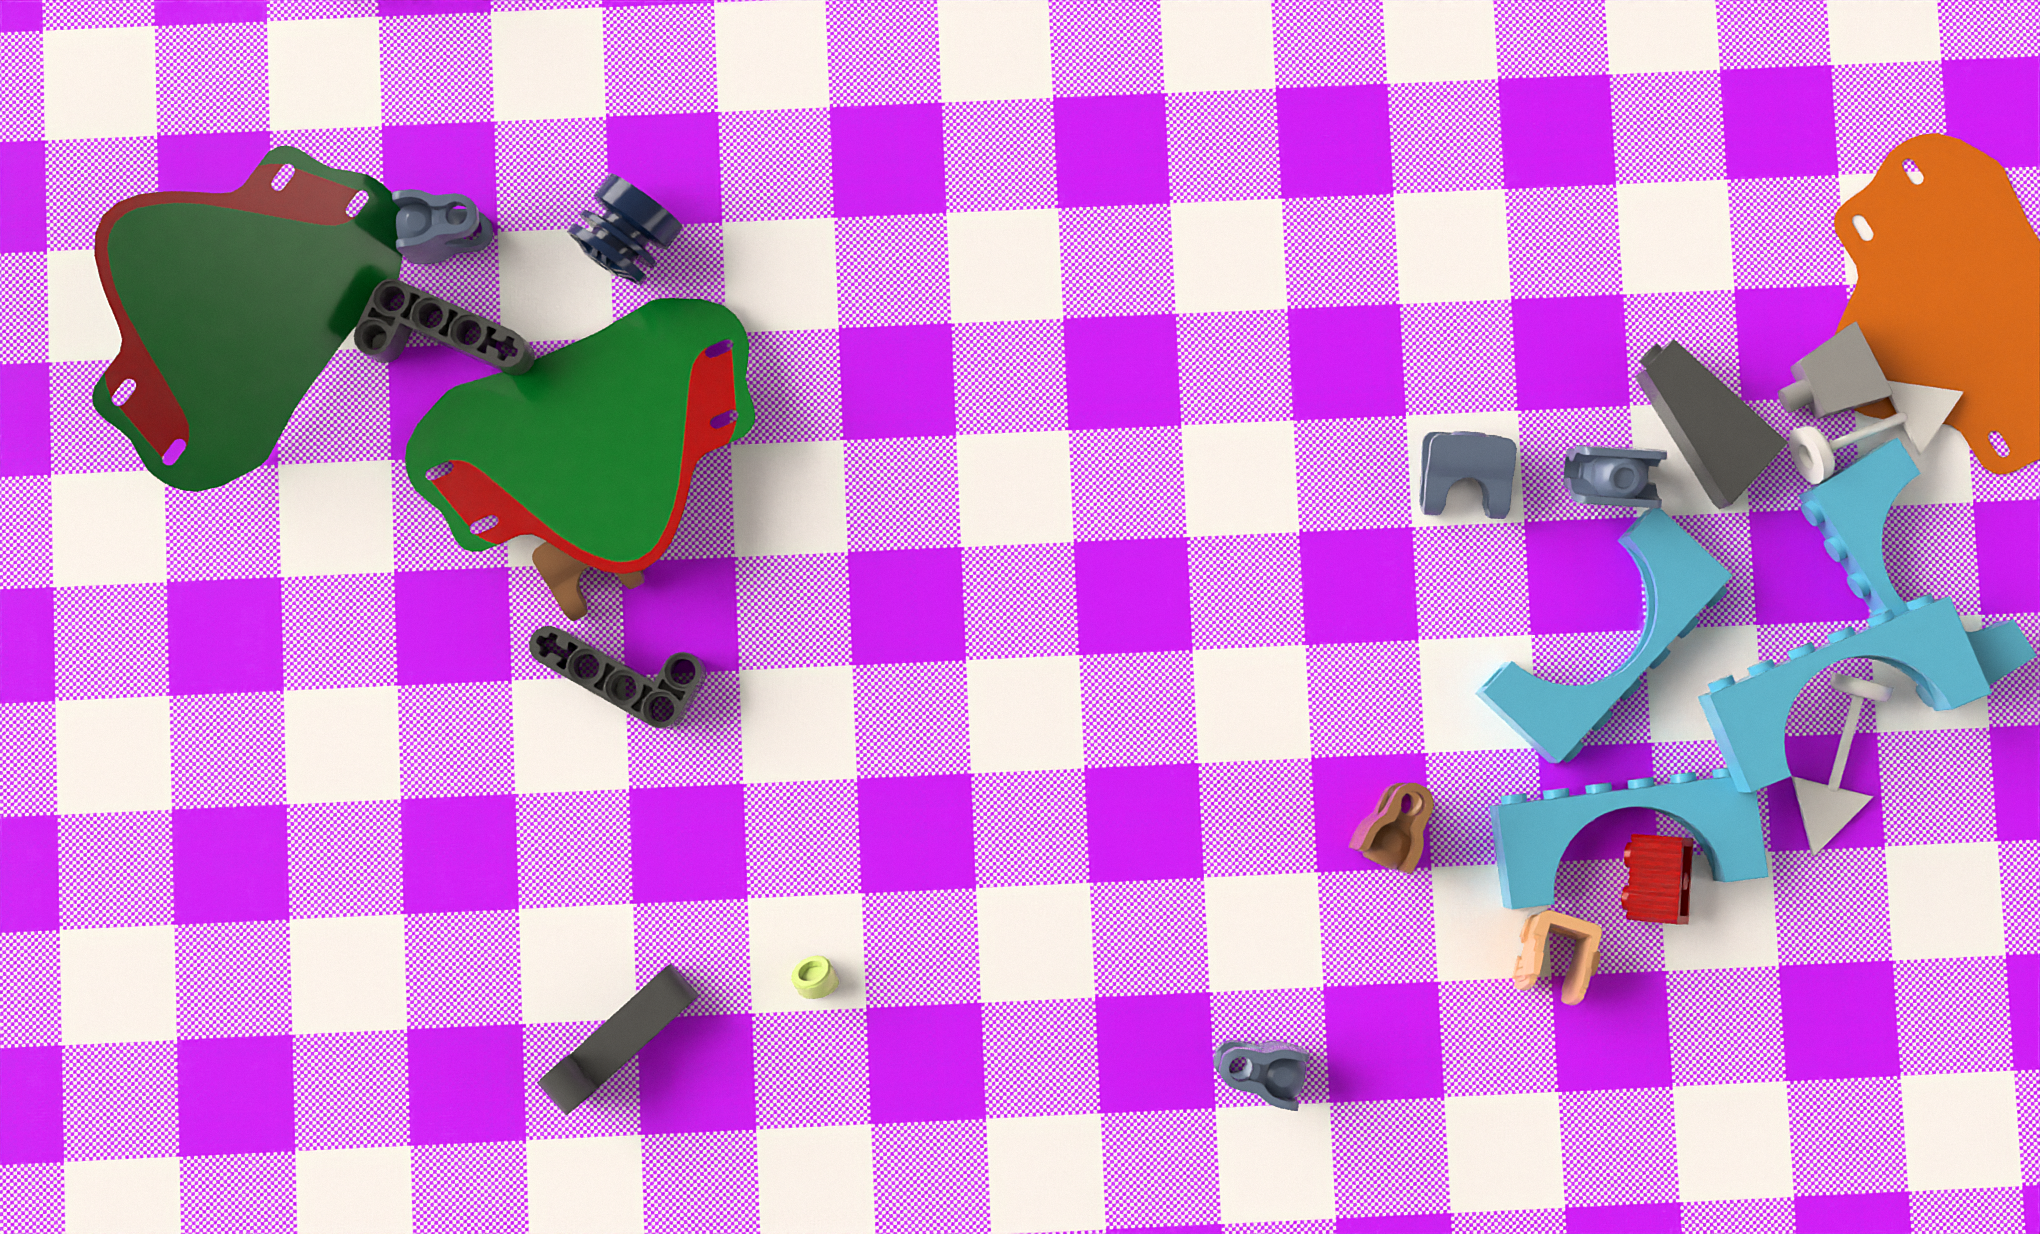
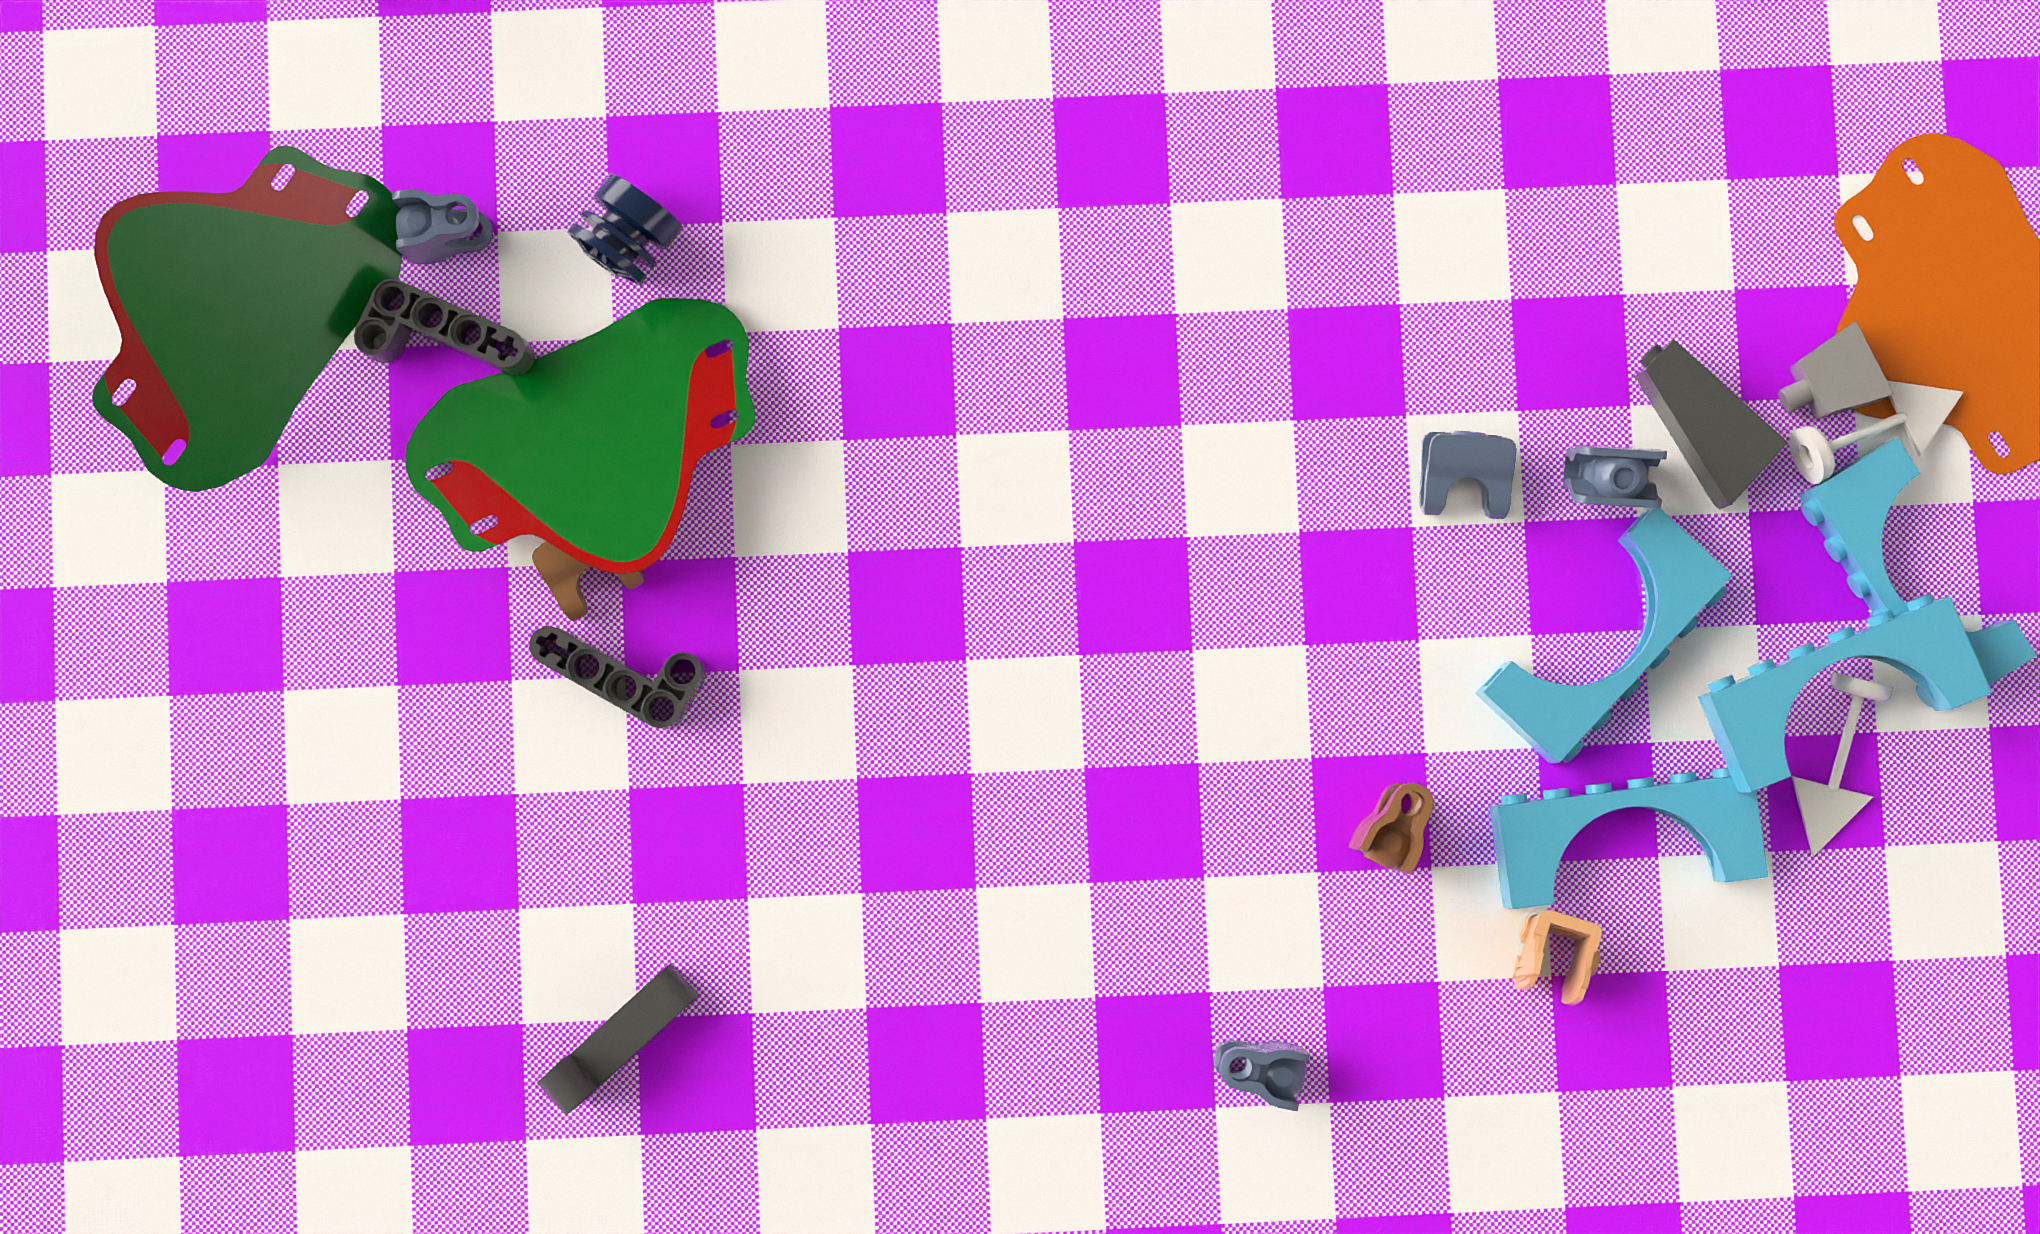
(814, 977): yellowish green tile -> none
(1658, 879): red brick -> none

